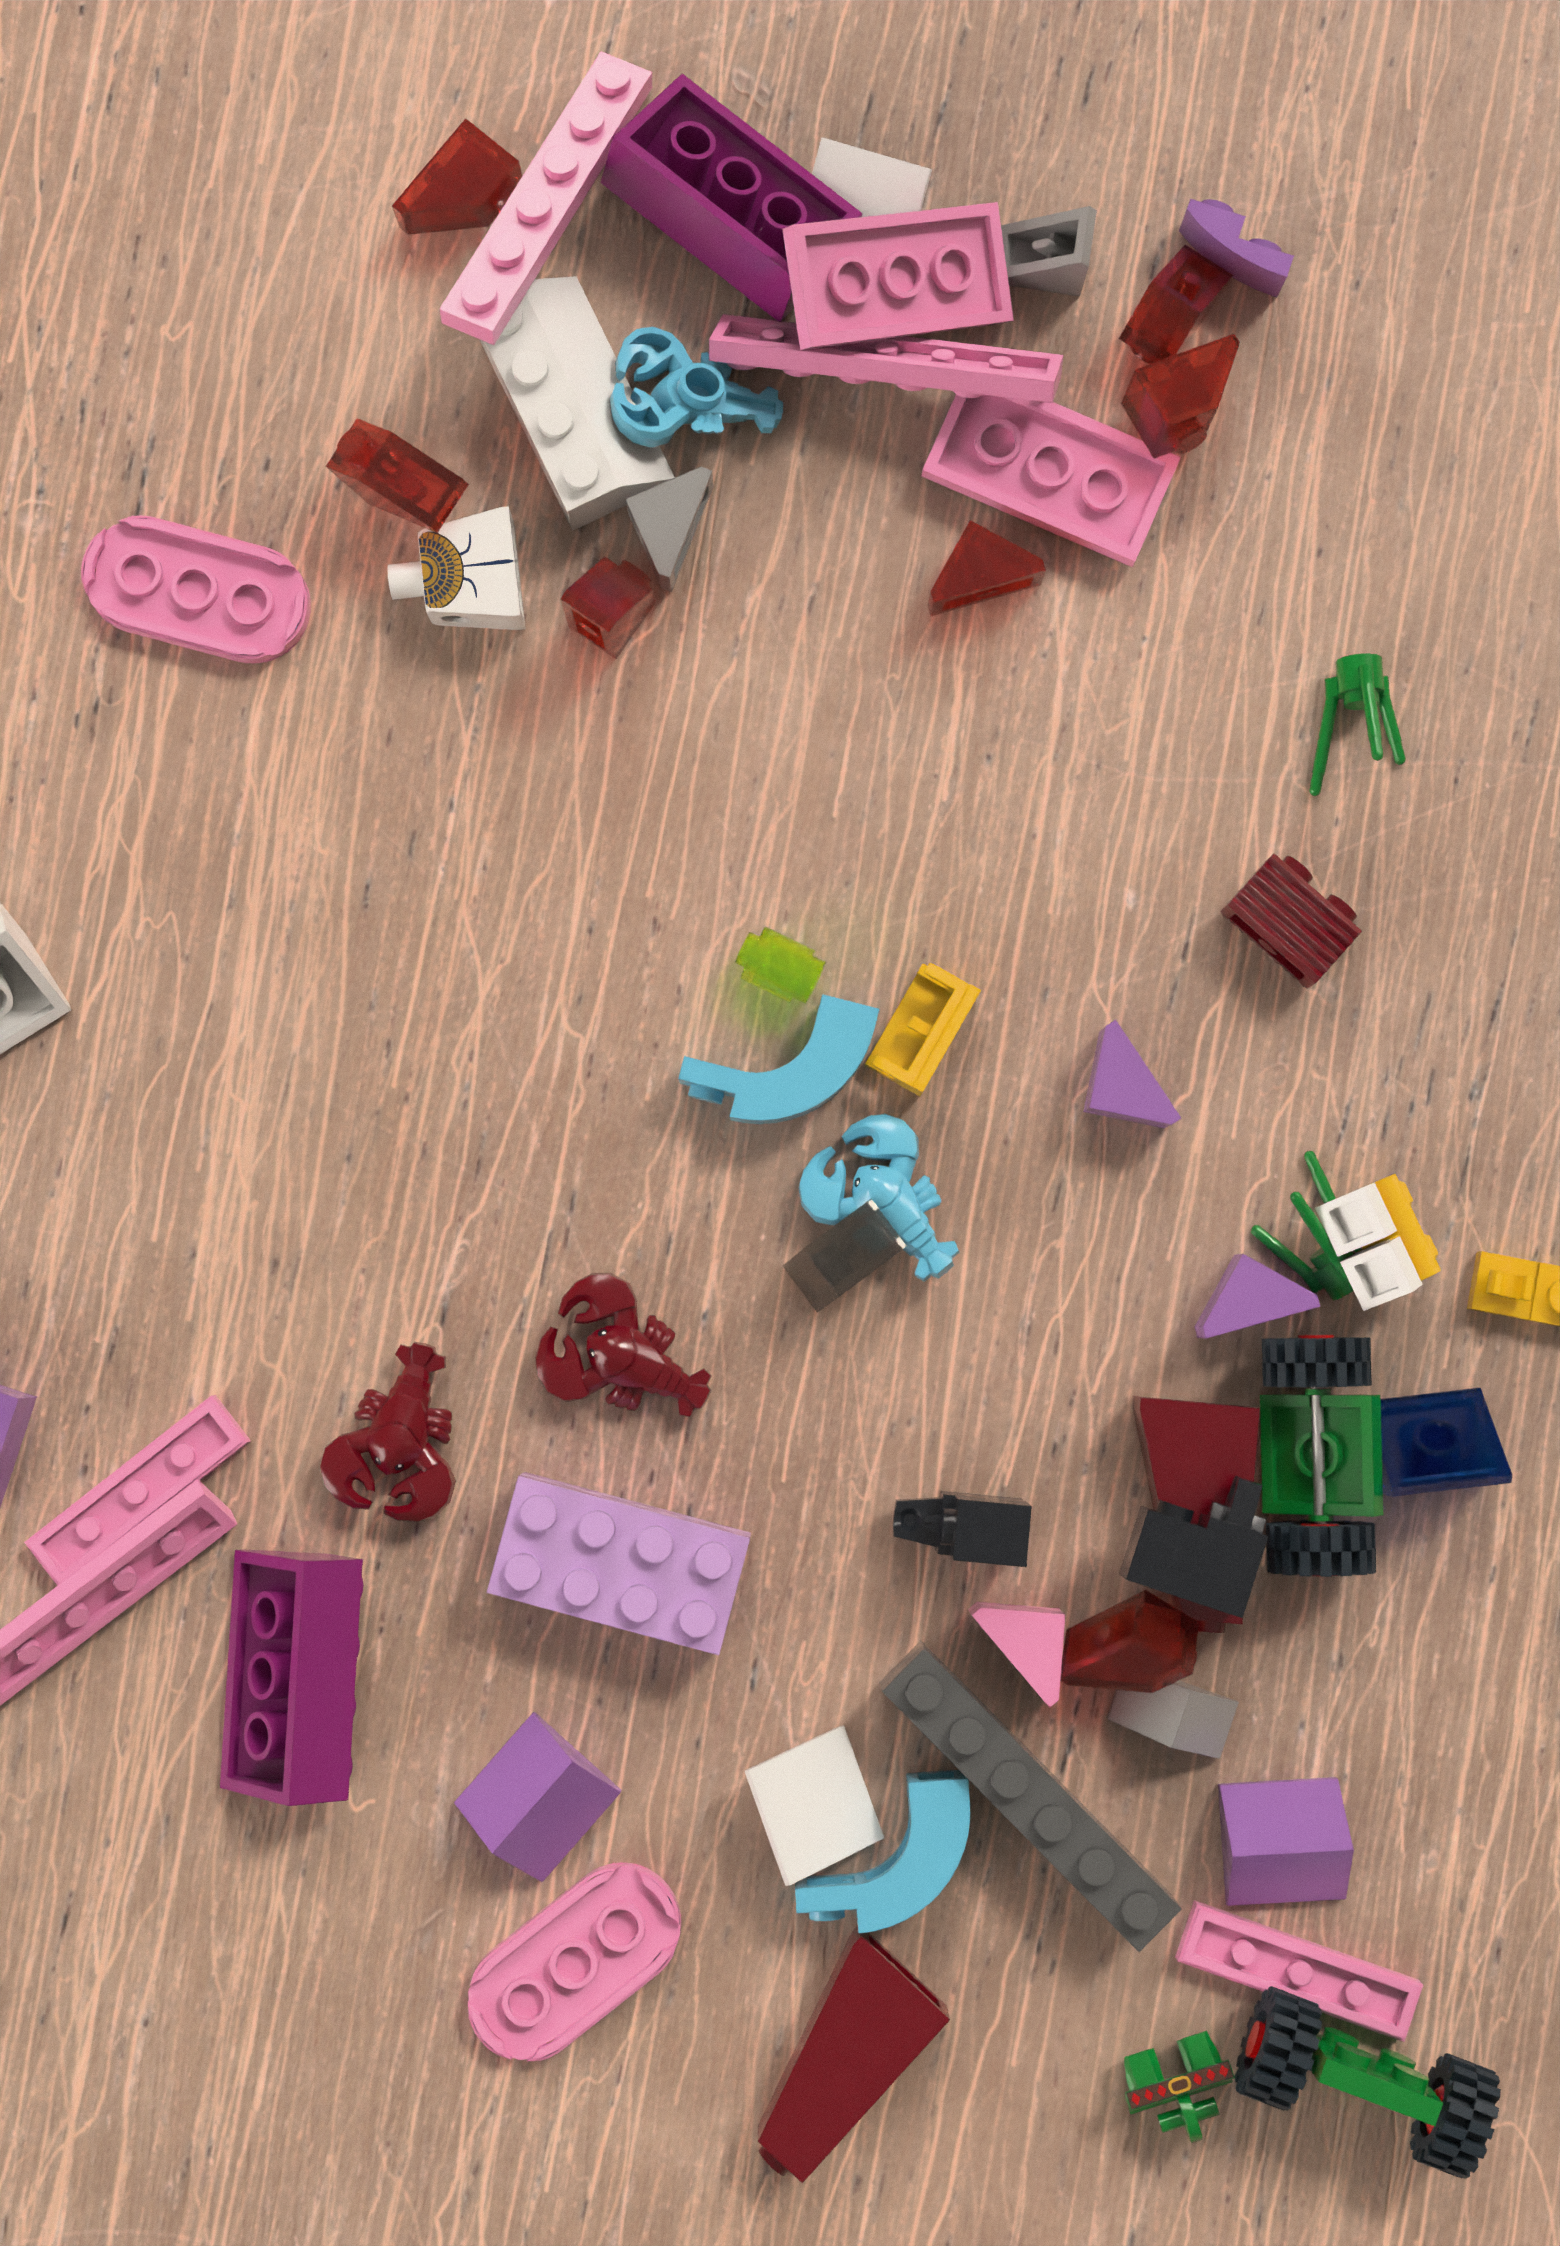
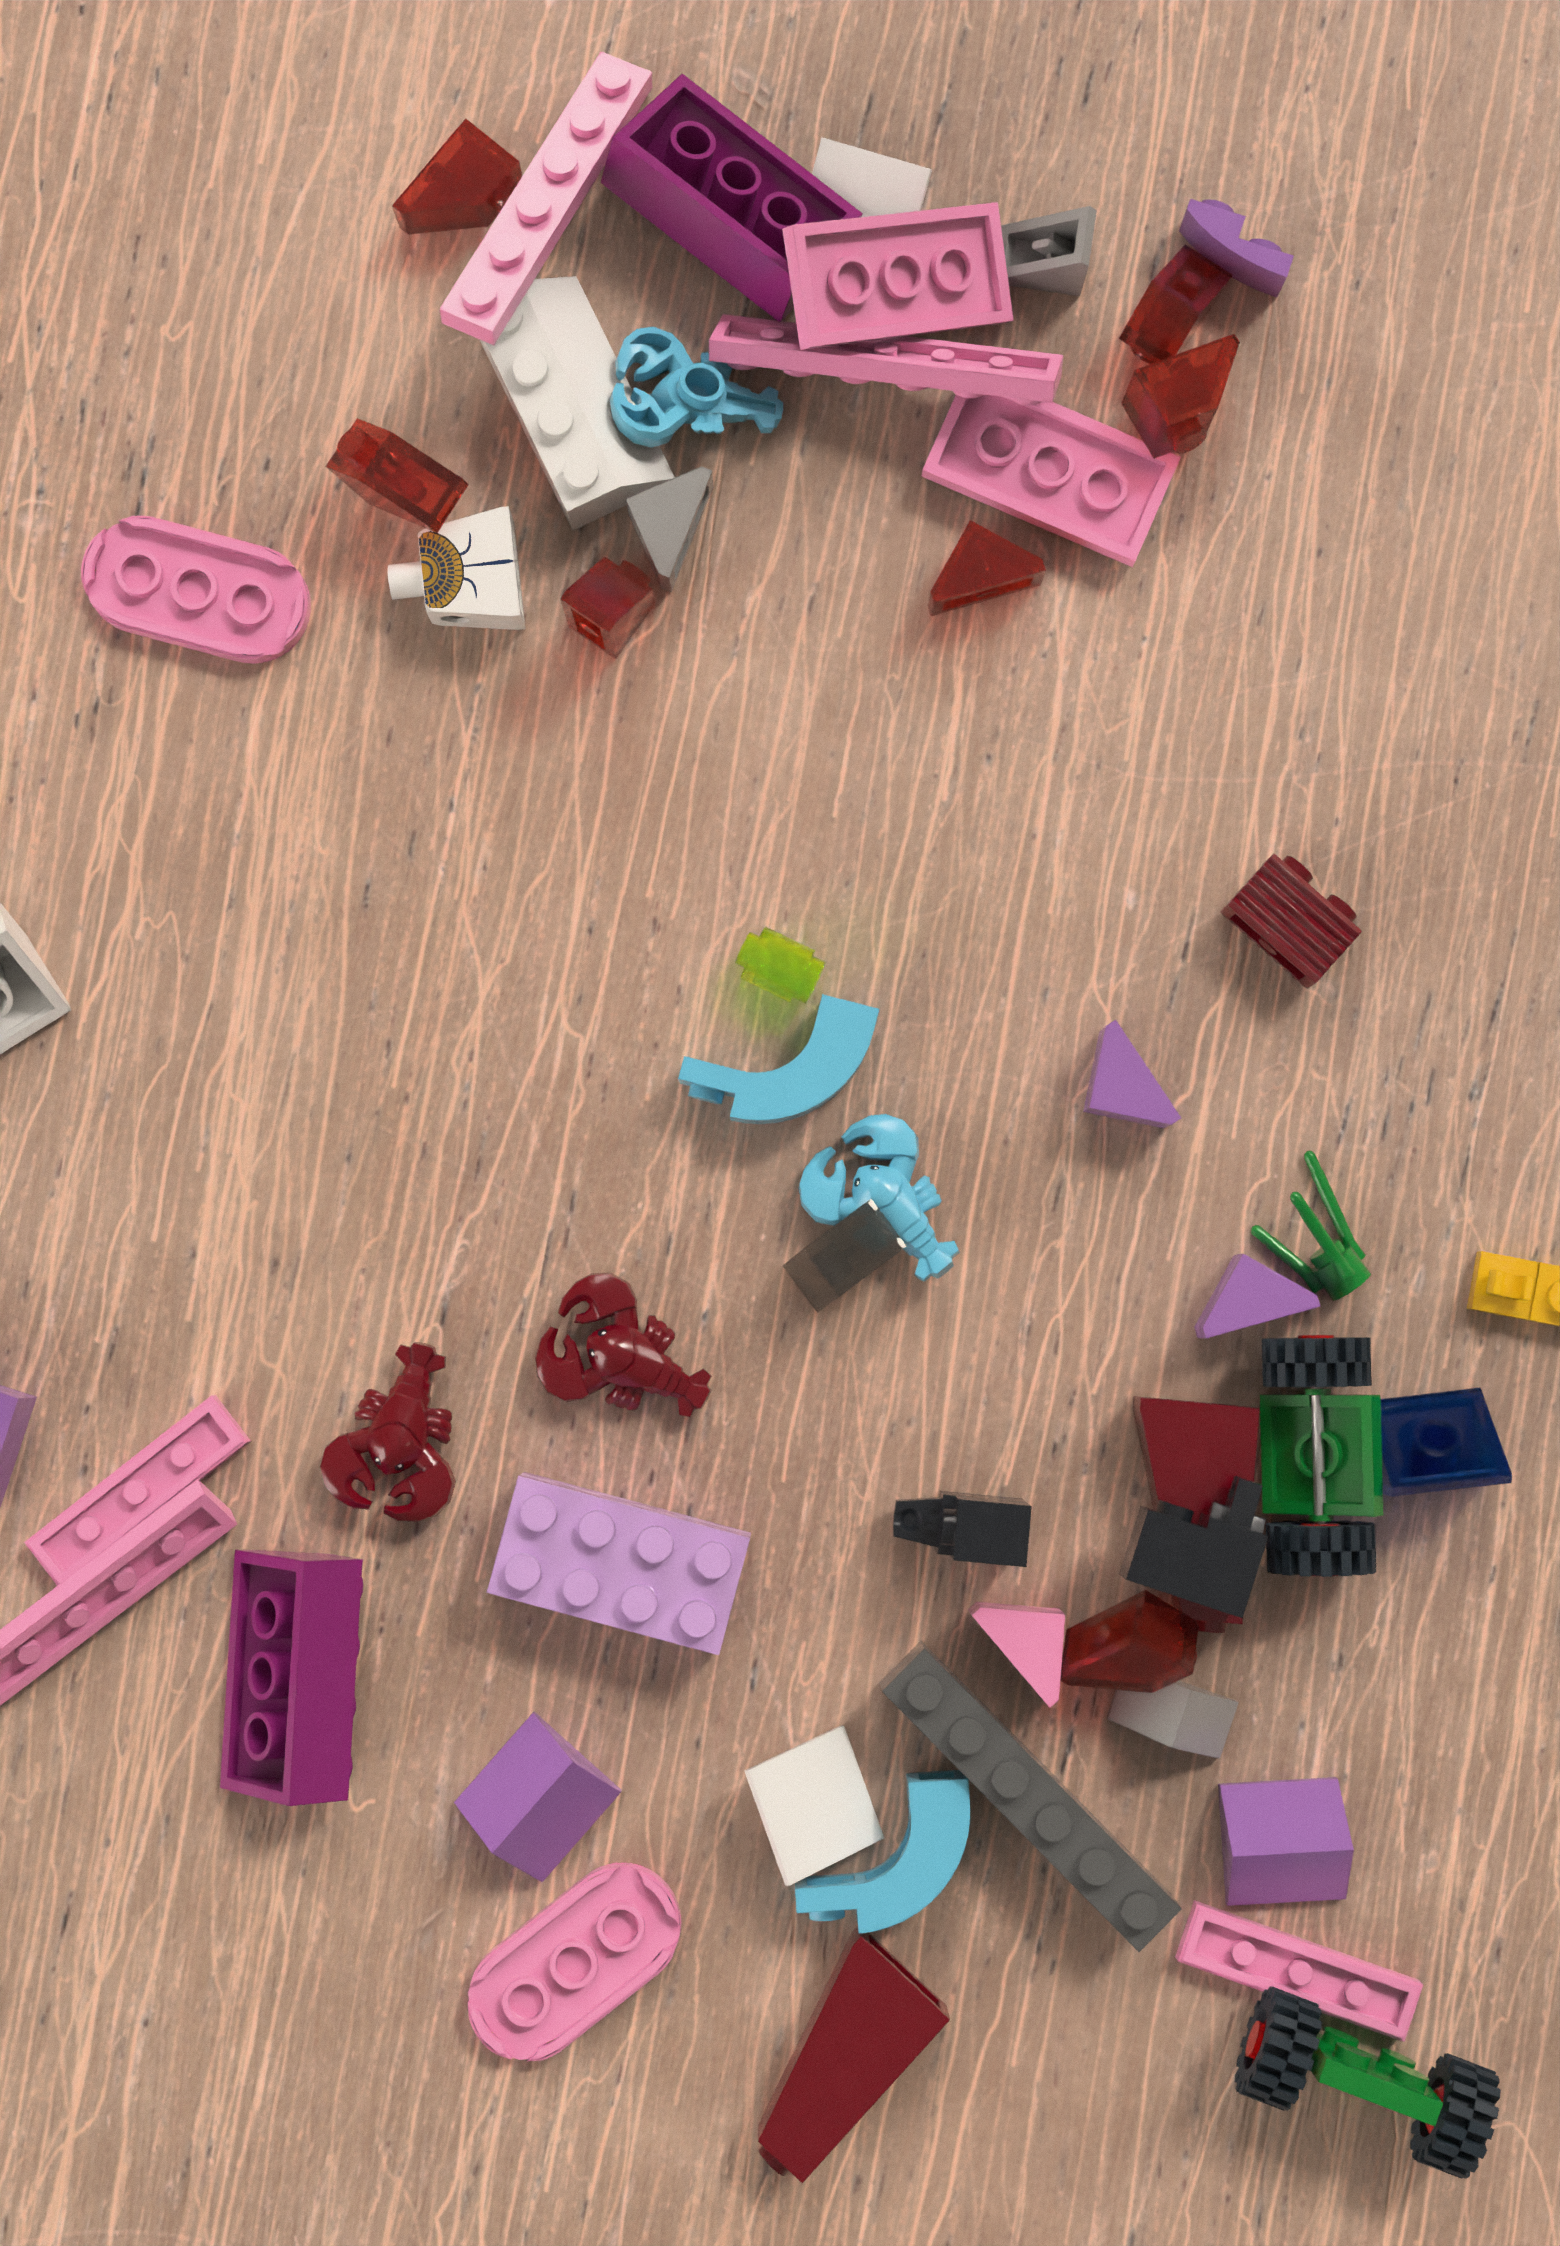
(922, 1028): yellow hinge -> none
(1203, 2073): green hips -> none
(1362, 687): green plant -> none
(1393, 1245): white hips -> none

